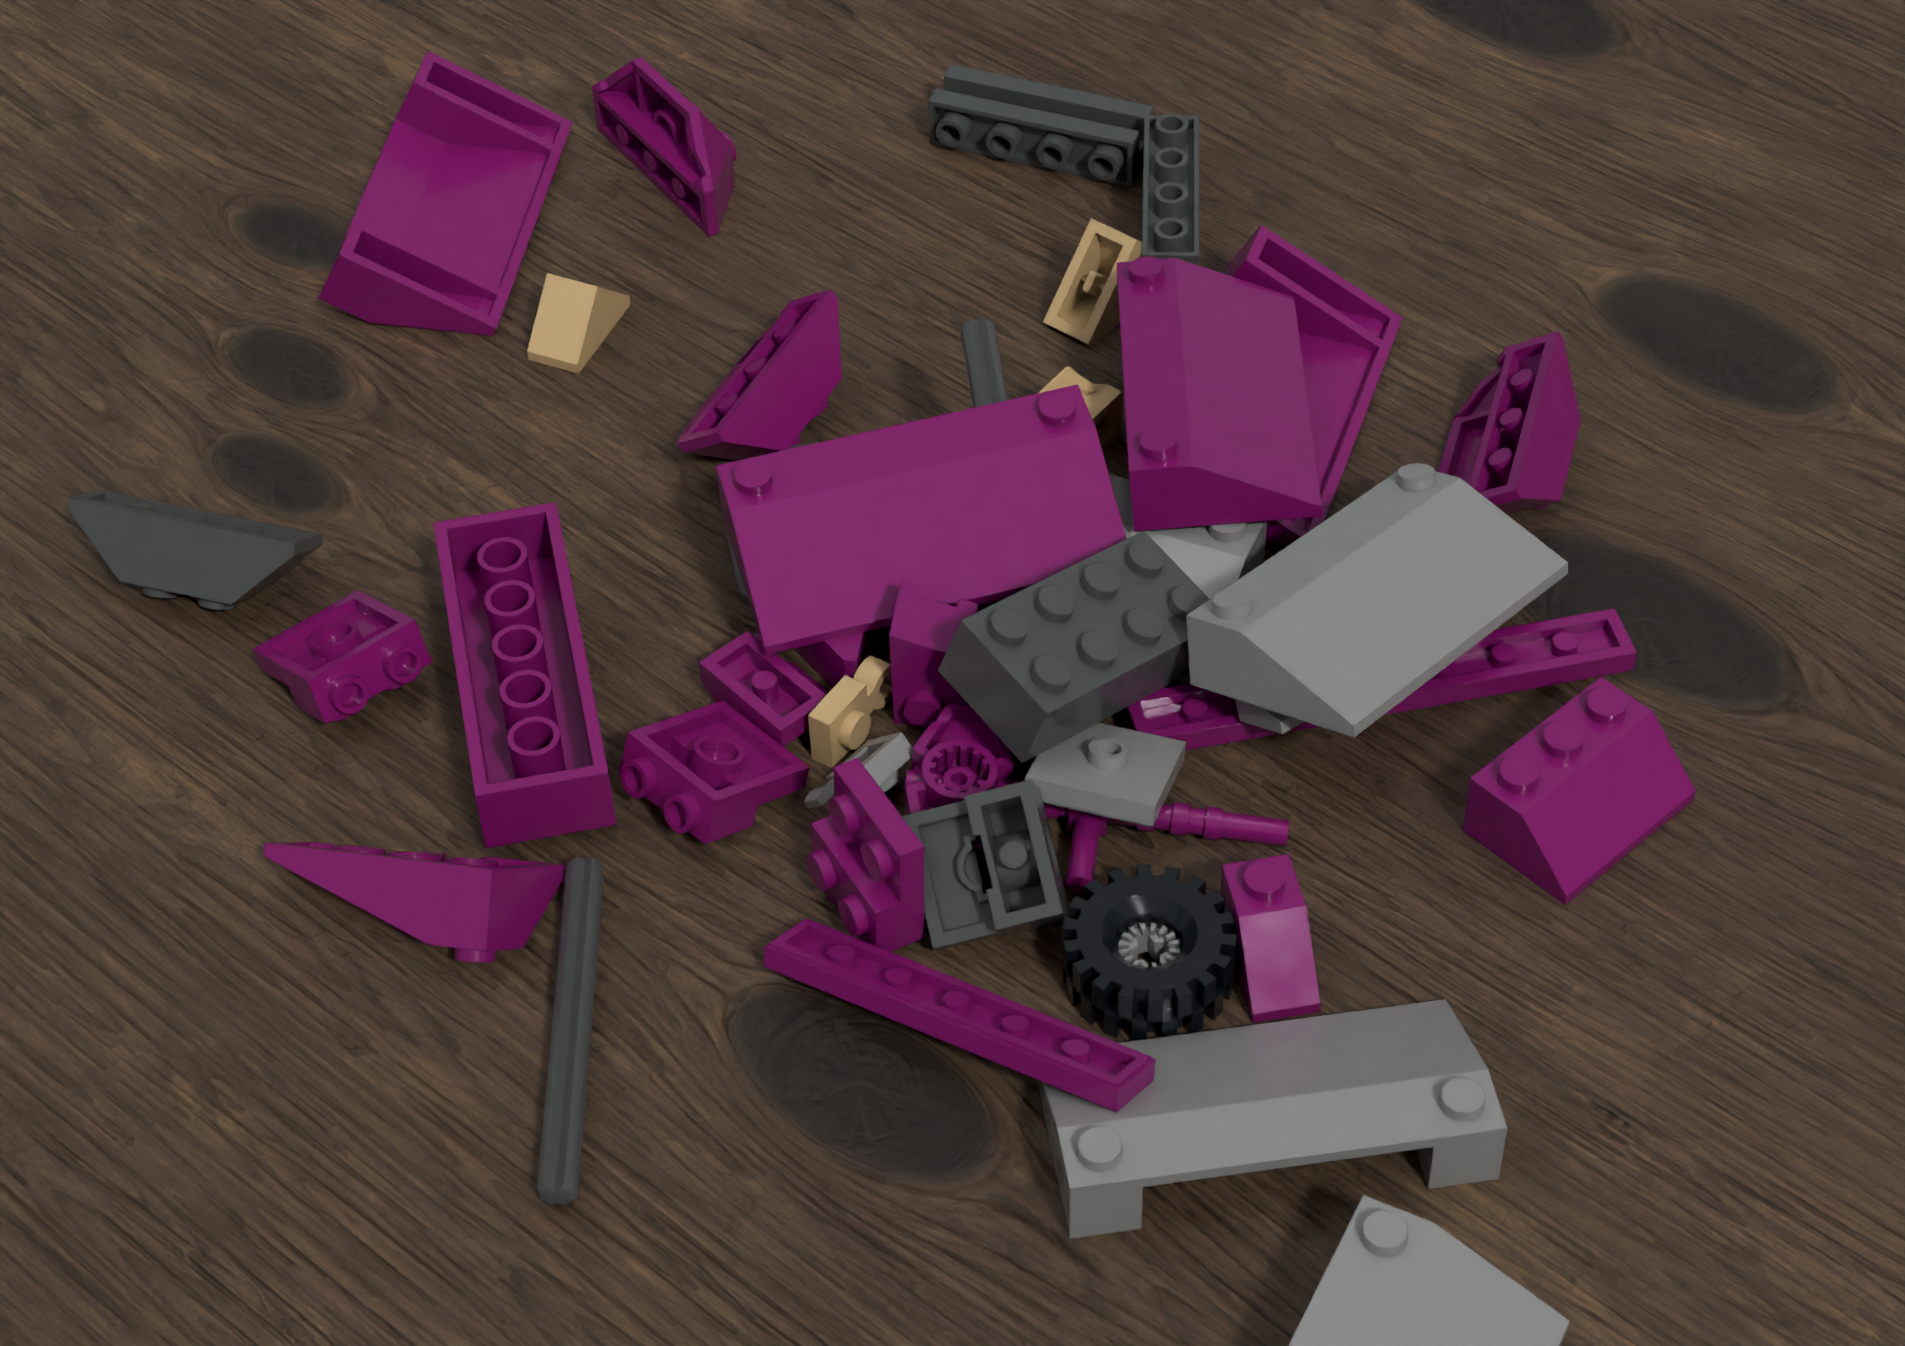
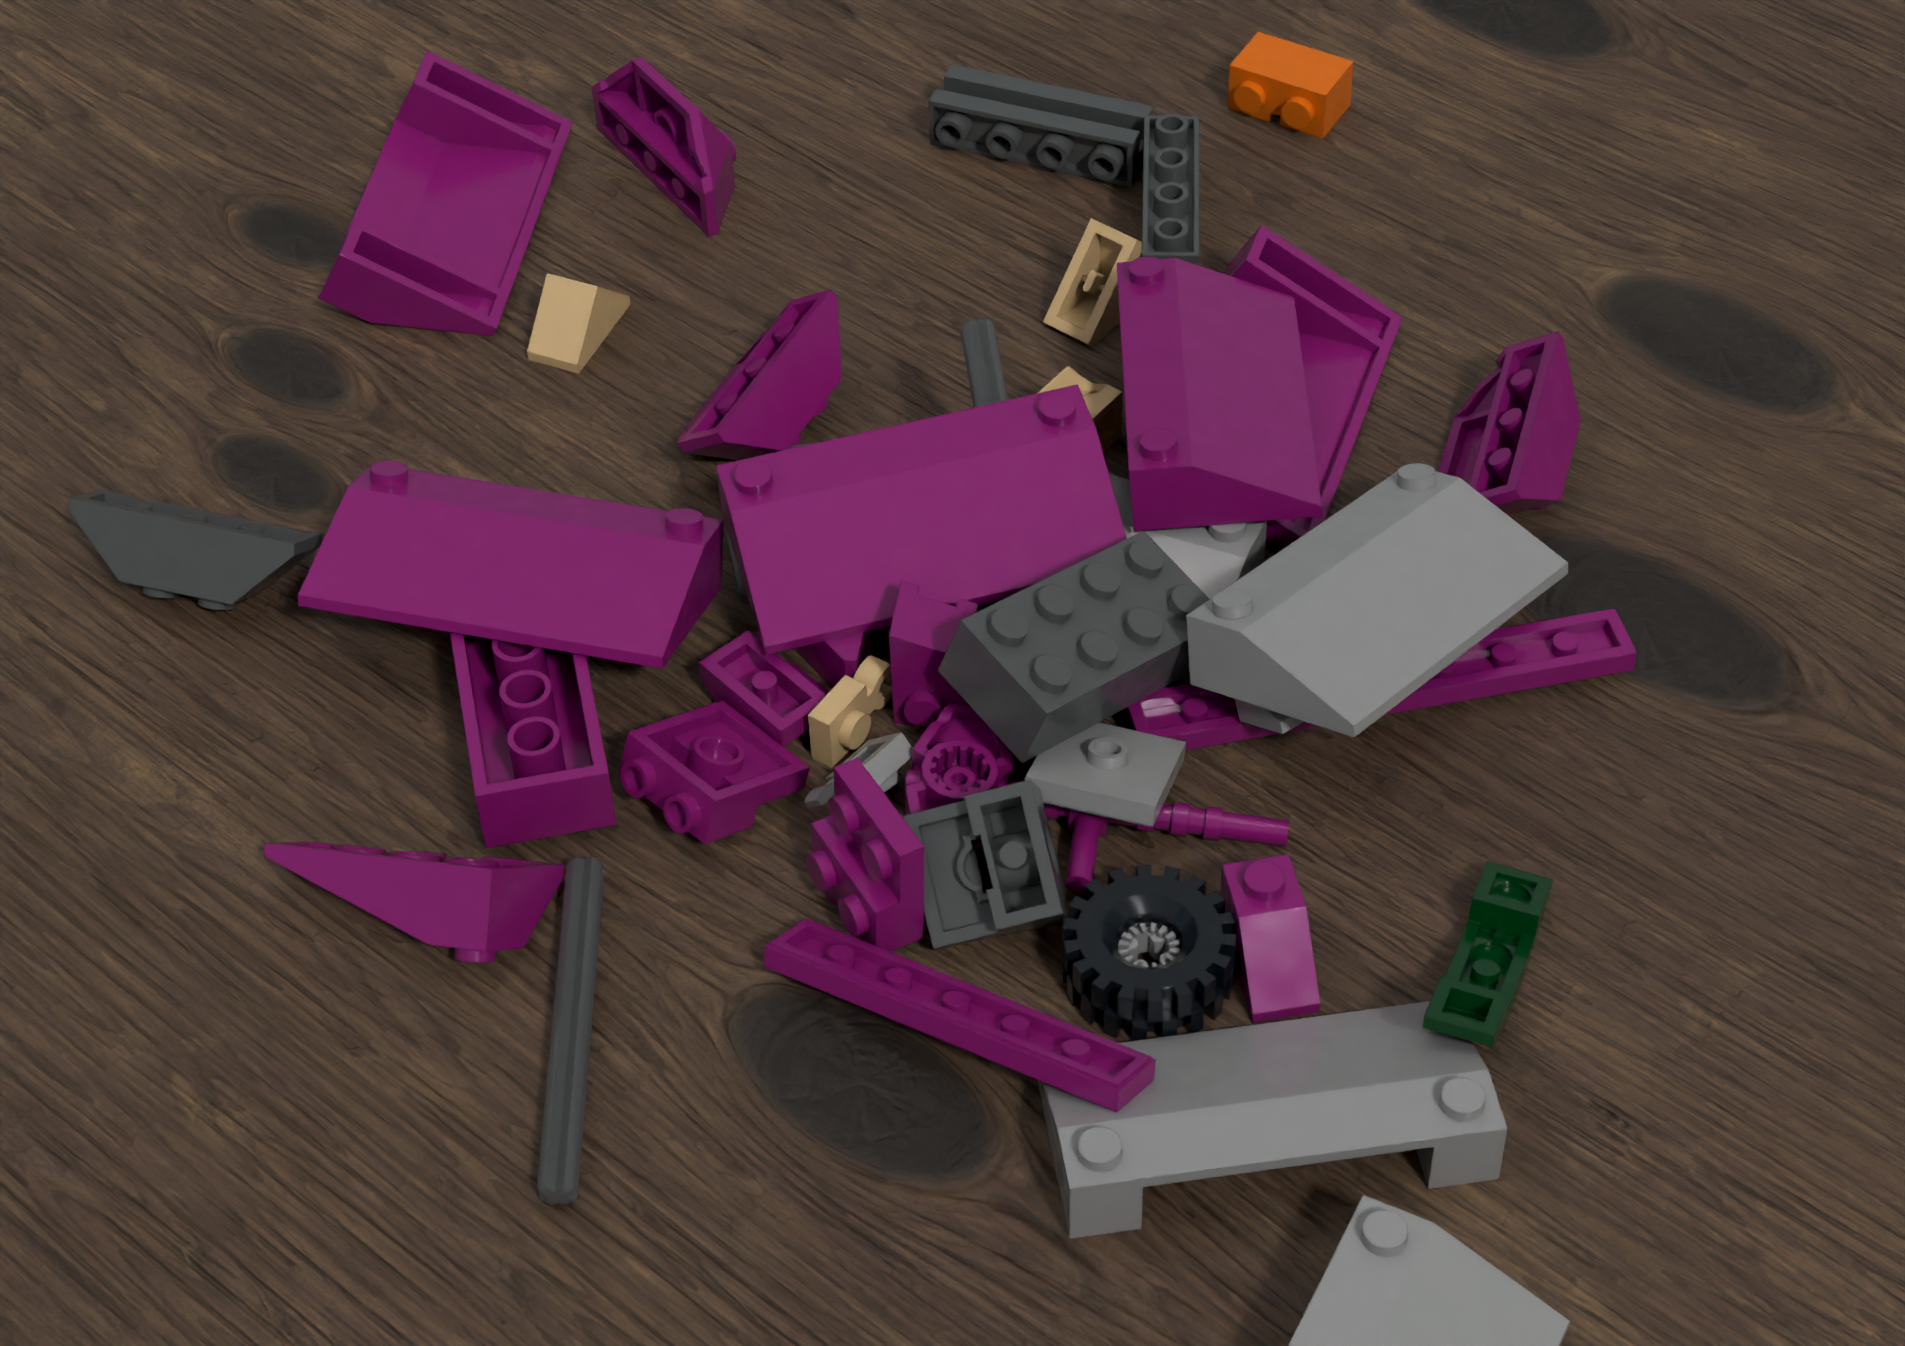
(345, 656): magenta plate -> none
(517, 564): none -> magenta slope
(1290, 81): none -> orange piece
(1491, 956): none -> dark green slope
(1578, 791): magenta slope -> none

